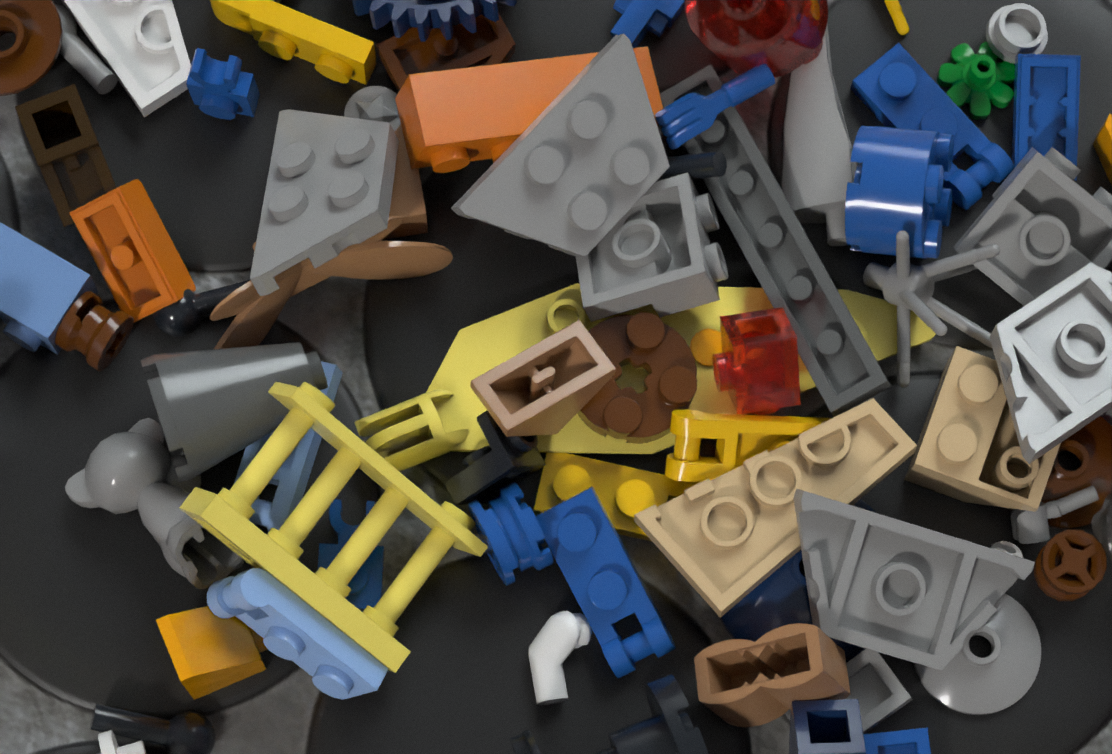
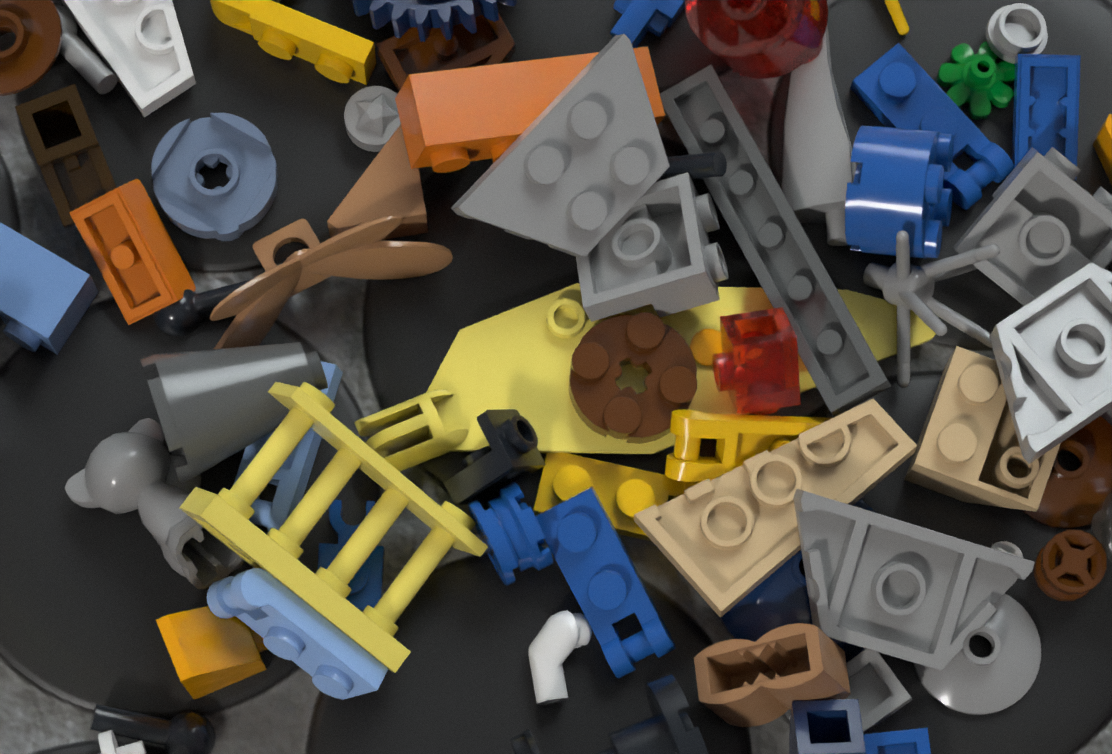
(94, 330): reddish brown wheel -> none
(207, 142): none -> sand blue plate
(222, 87): blue plate -> none
(322, 191): light grey wing -> none
(545, 383): medium nougat slope -> none
(697, 112): blue piece -> none
(1033, 526): light grey hand -> none

